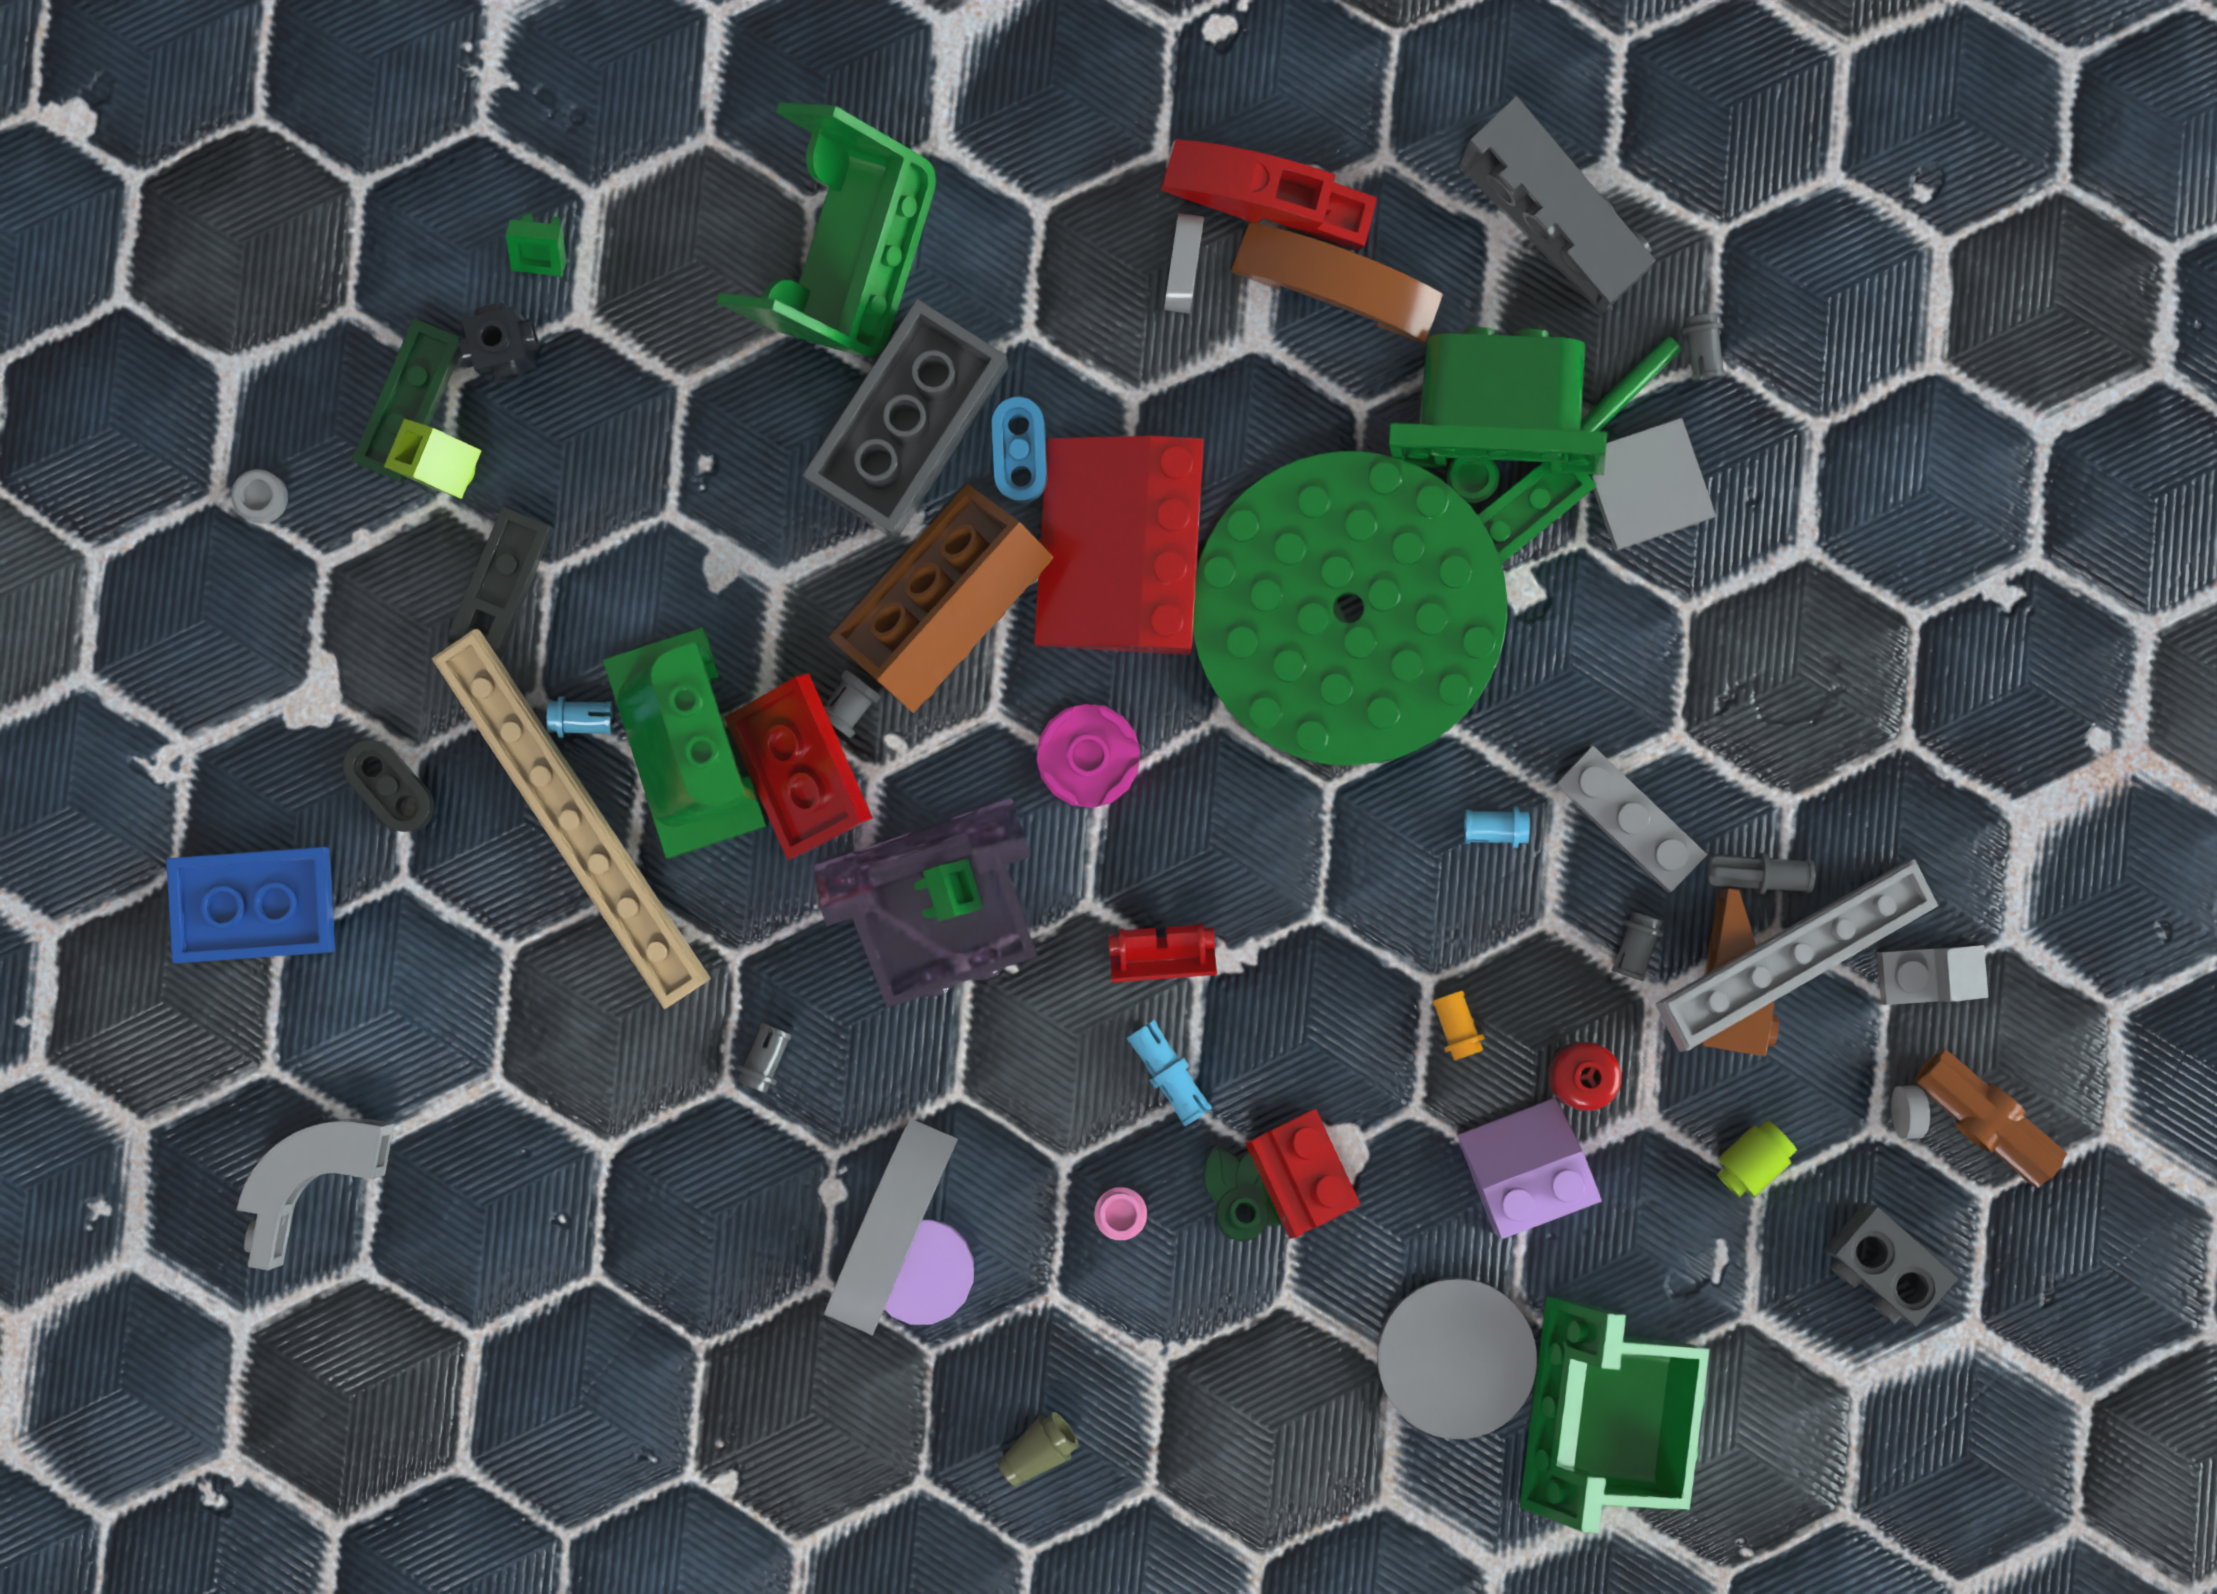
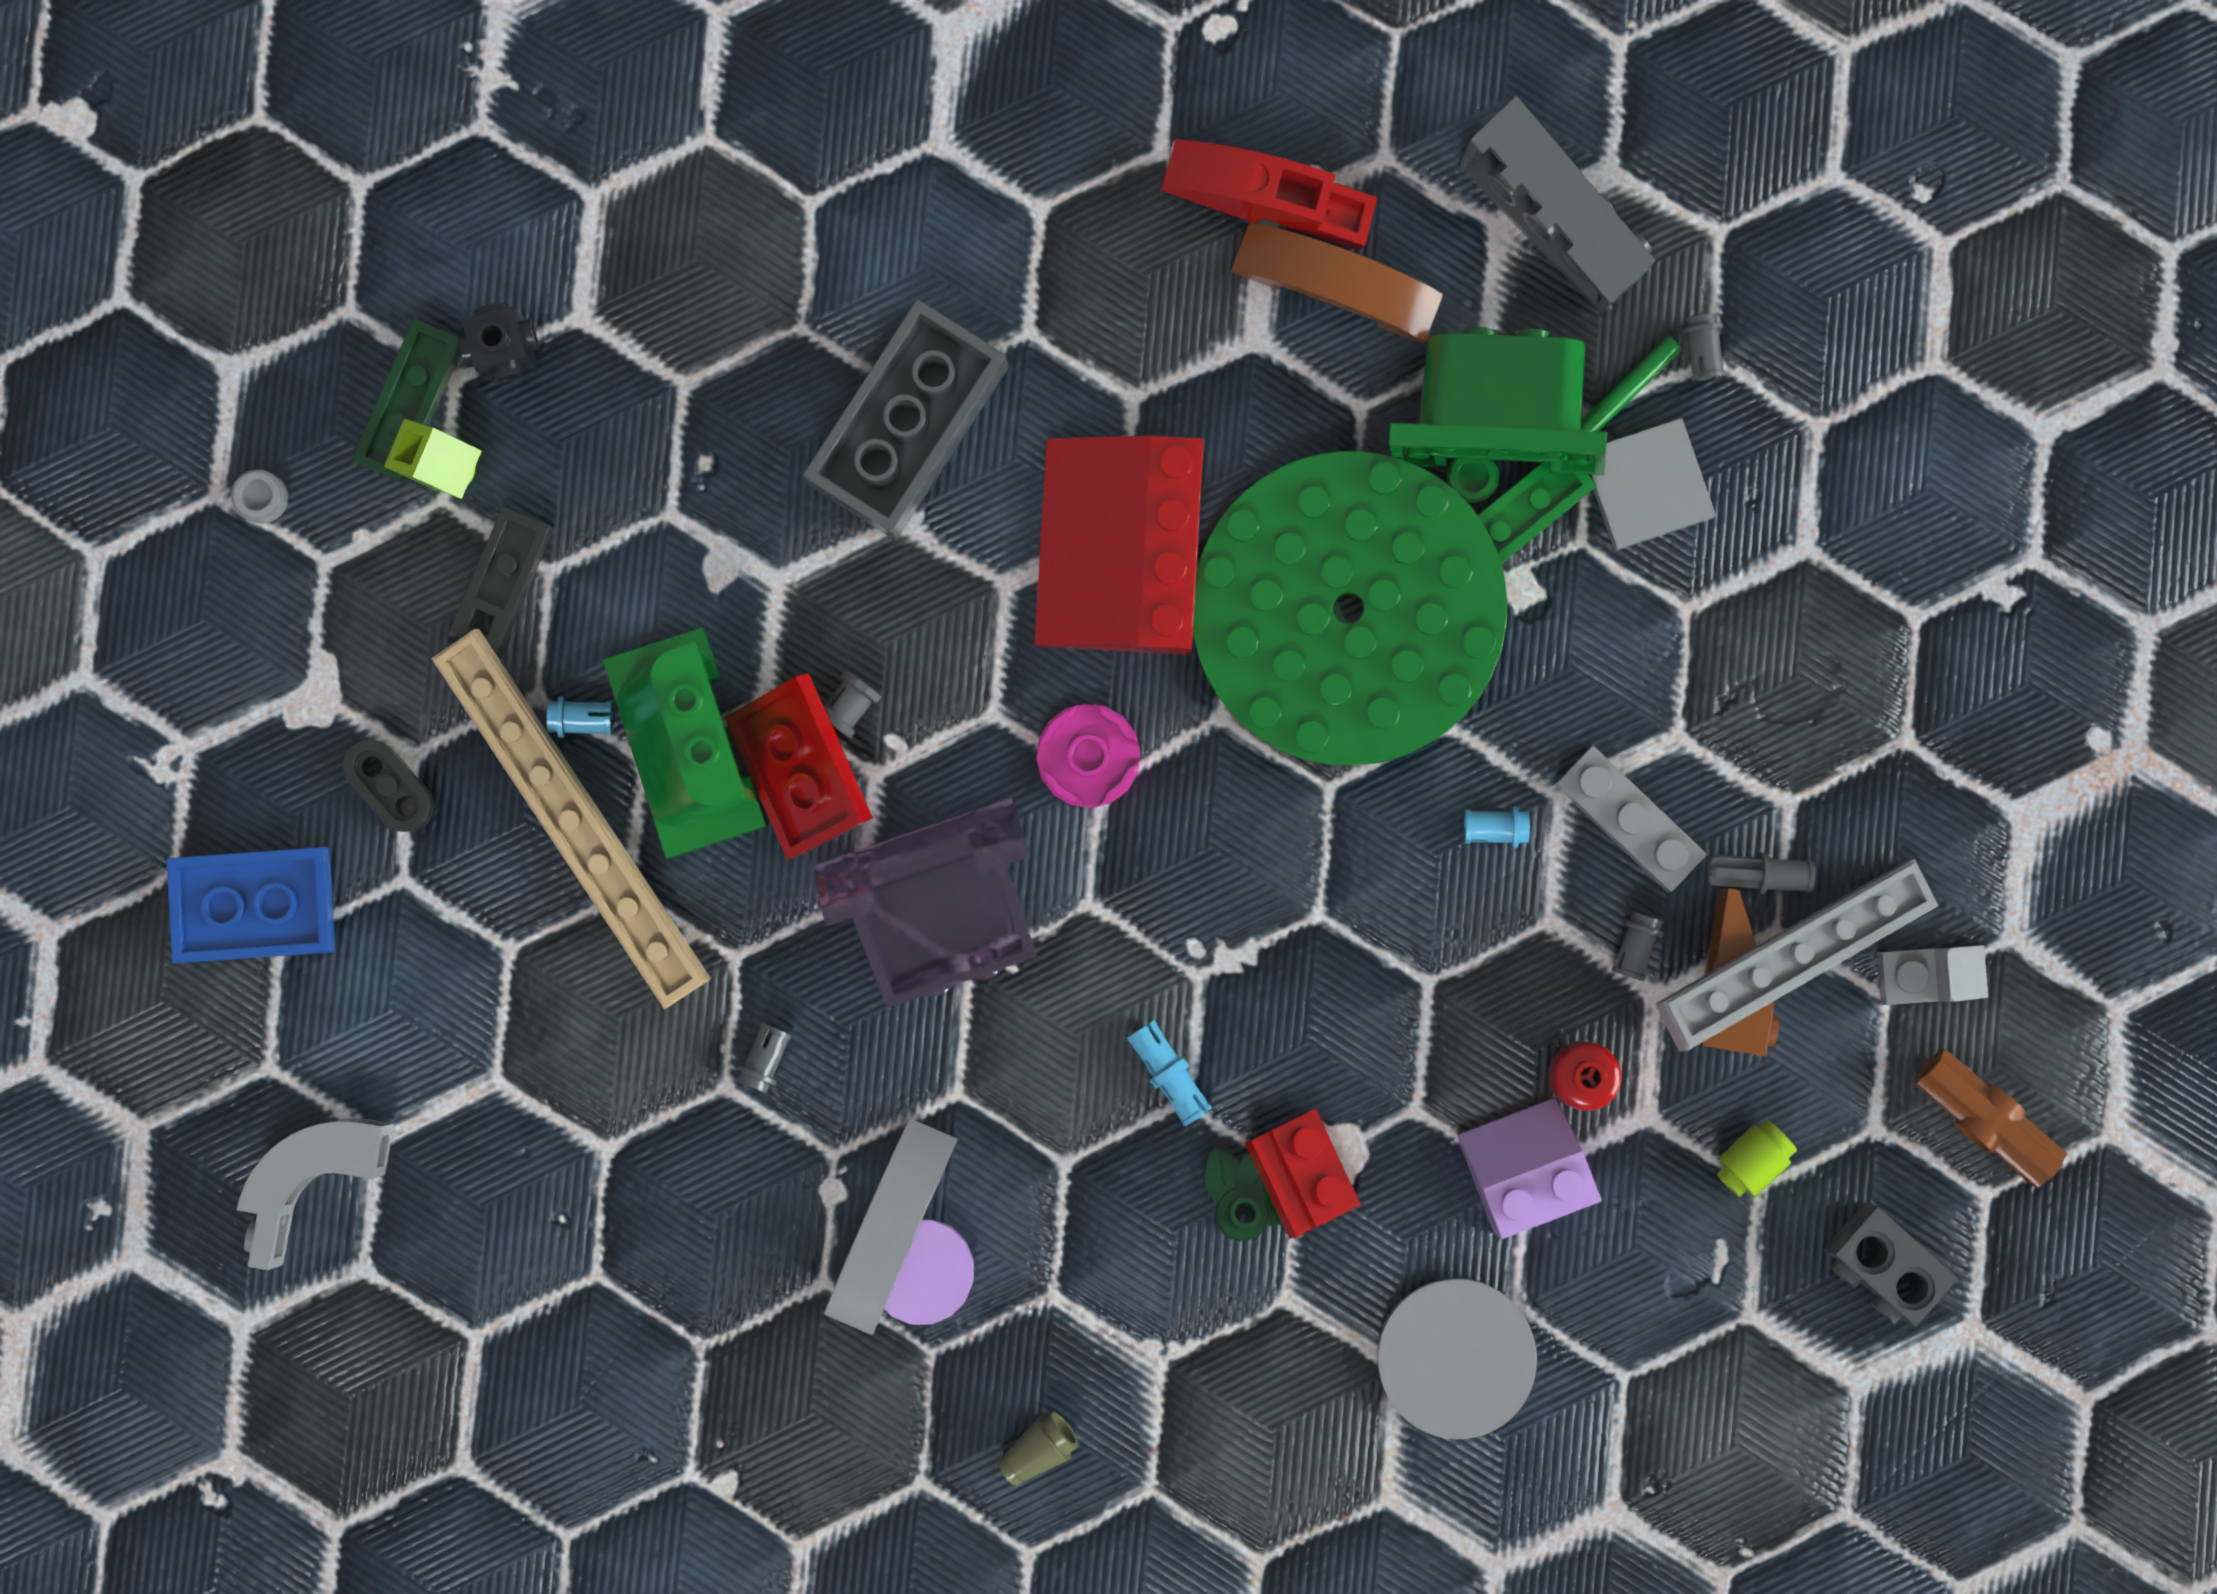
(536, 246): green tile -> none
(861, 240): green windscreen -> none
(941, 597): dark orange slope -> none
(951, 890): green tile -> none
(1021, 451): dark azure plate -> none
(1120, 1213): bright pink plate -> none
(1142, 956): red hinge -> none
(1184, 263): light grey beam -> none
(1458, 1026): light orange pin -> none
(1610, 1418): green windscreen -> none
(1910, 1111): light grey tile -> none

